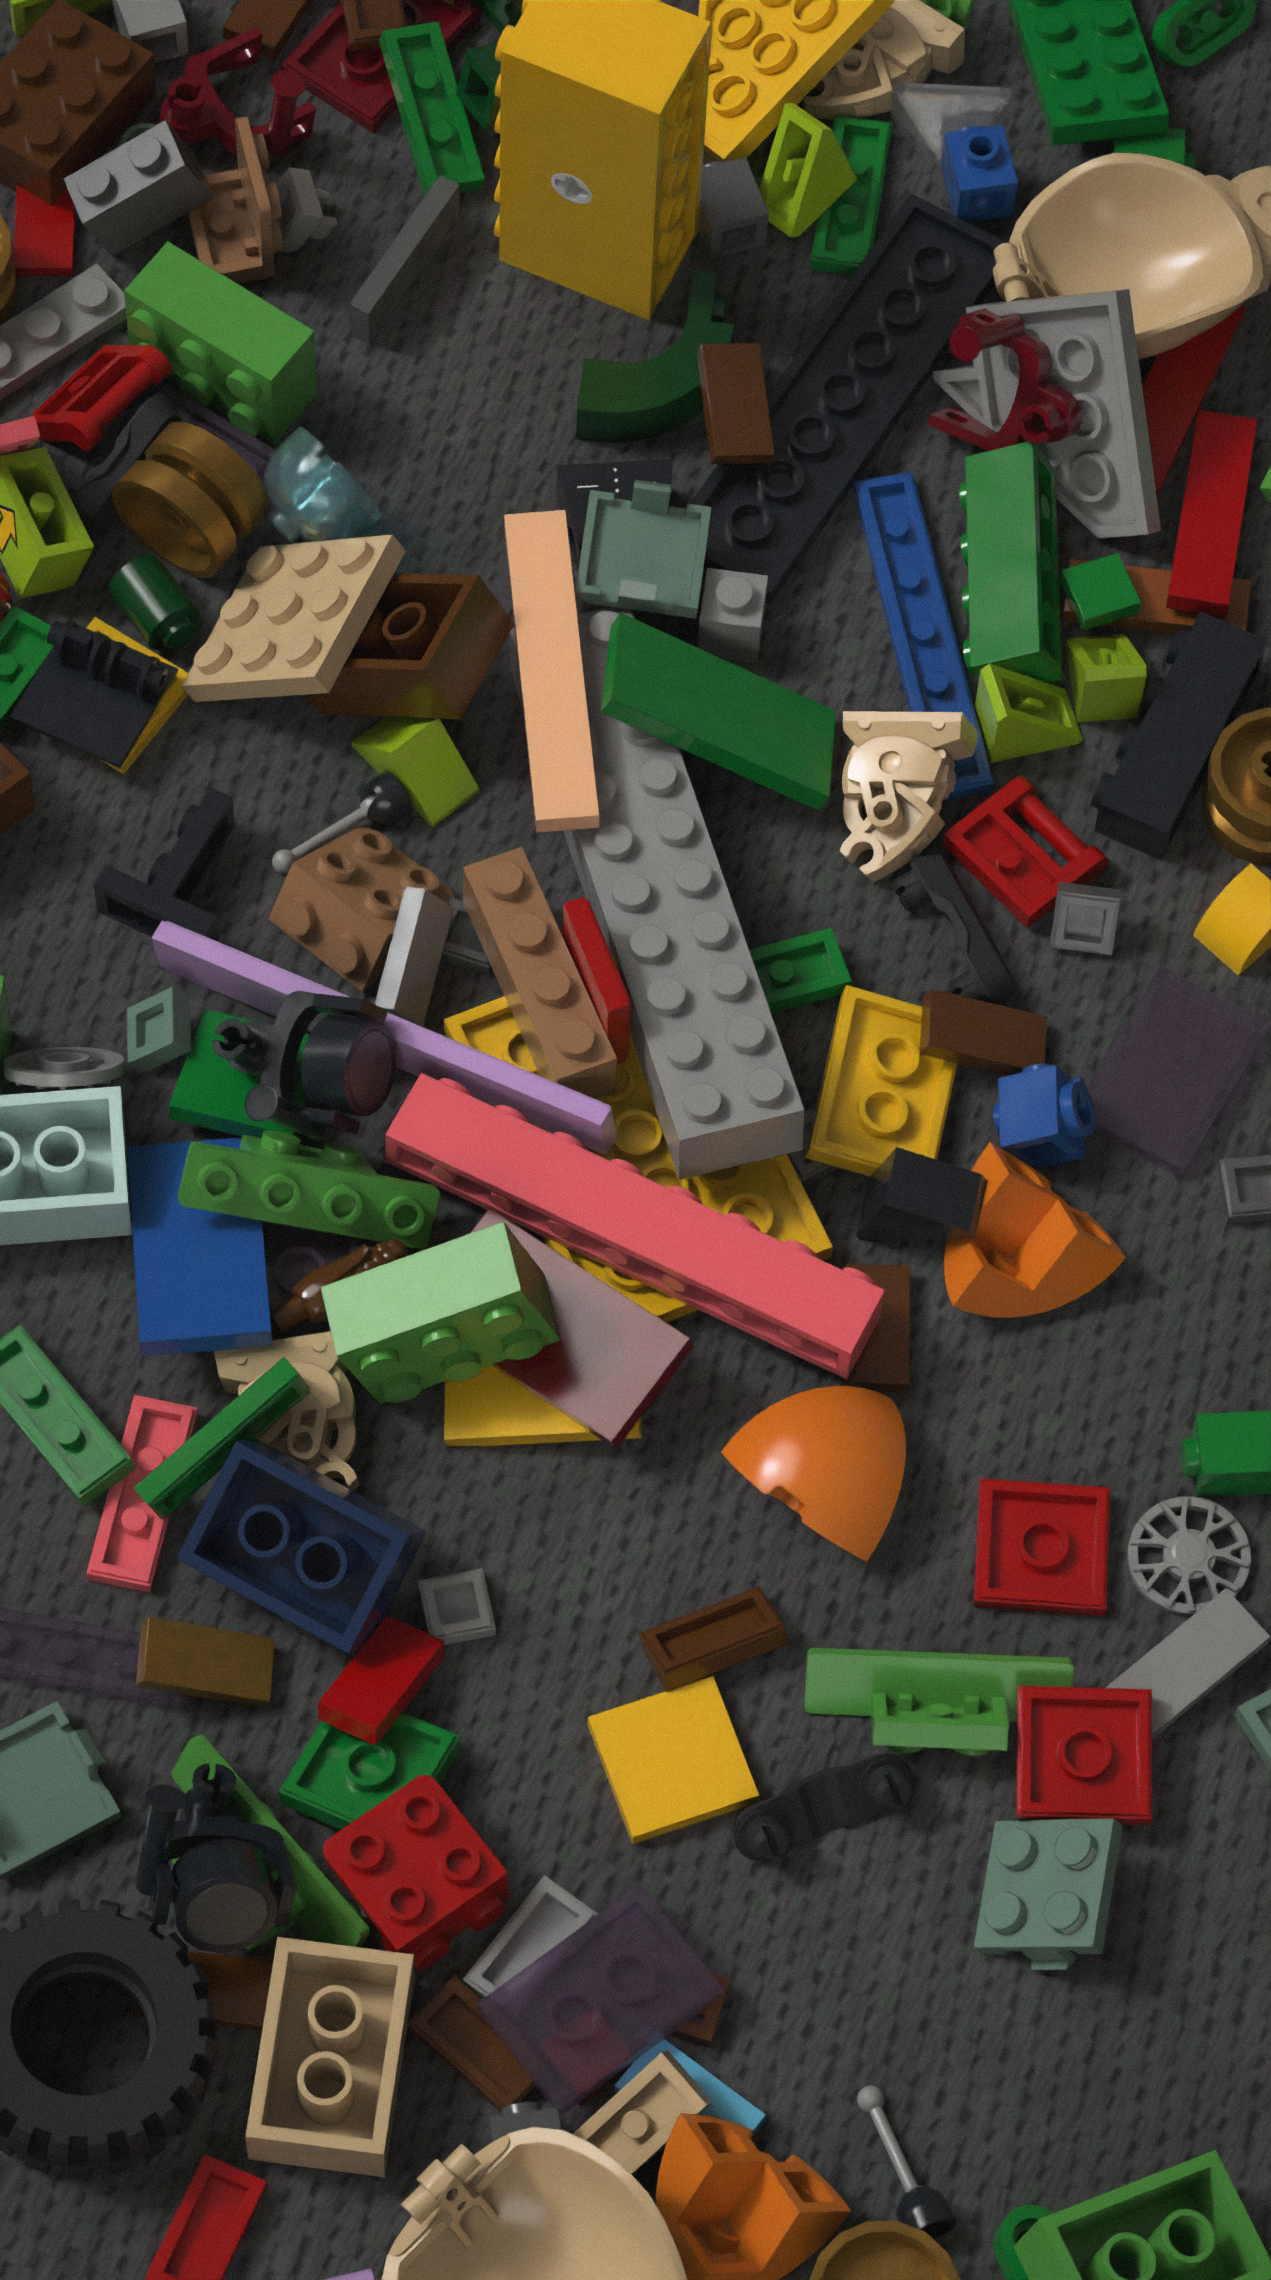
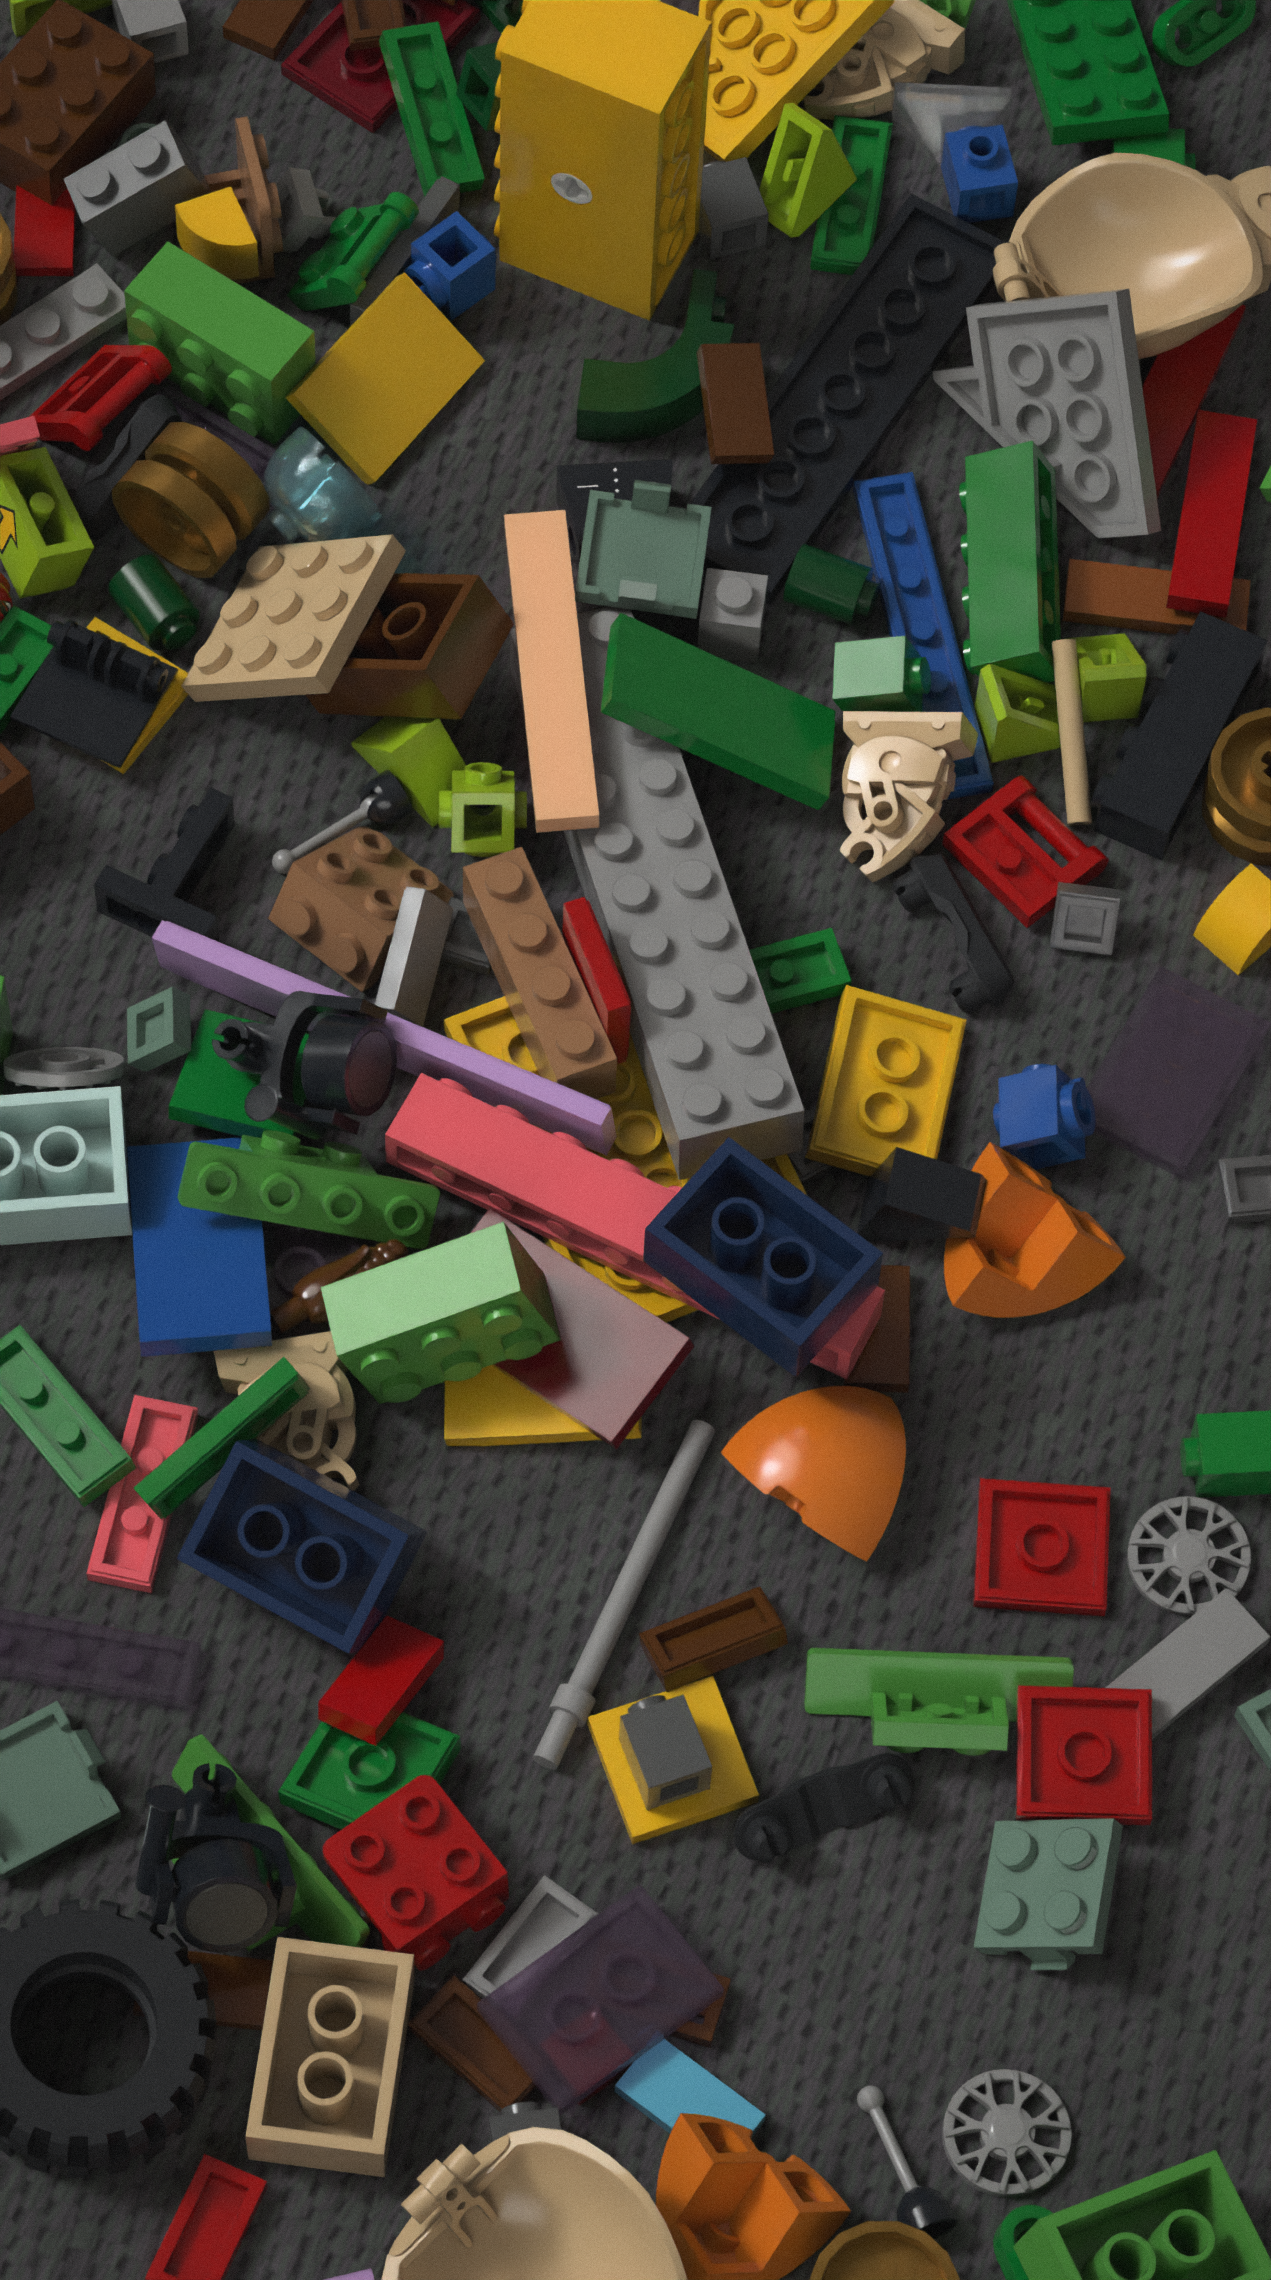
(199, 114): dark red piece -> none
(205, 1662): pearl gold tile -> none
(218, 234): none -> yellow brick
(356, 243): none -> green plate
(385, 379): none -> yellow tile
(453, 265): none -> blue brick
(457, 1606): light grey tile -> none
(480, 830): none -> lime brick
(575, 1700): none -> light grey bar
(642, 2114): tan plate -> none
(664, 1750): none -> dark grey brick
(762, 1256): none -> dark blue brick
(831, 585): none -> dark green brick
(880, 675): none -> brick
(981, 1033): reddish brown tile -> none
(1006, 2133): none -> light grey wheel
(1039, 408): dark red piece -> none
(1071, 732): none -> tan bar
(1100, 591): green tile -> none

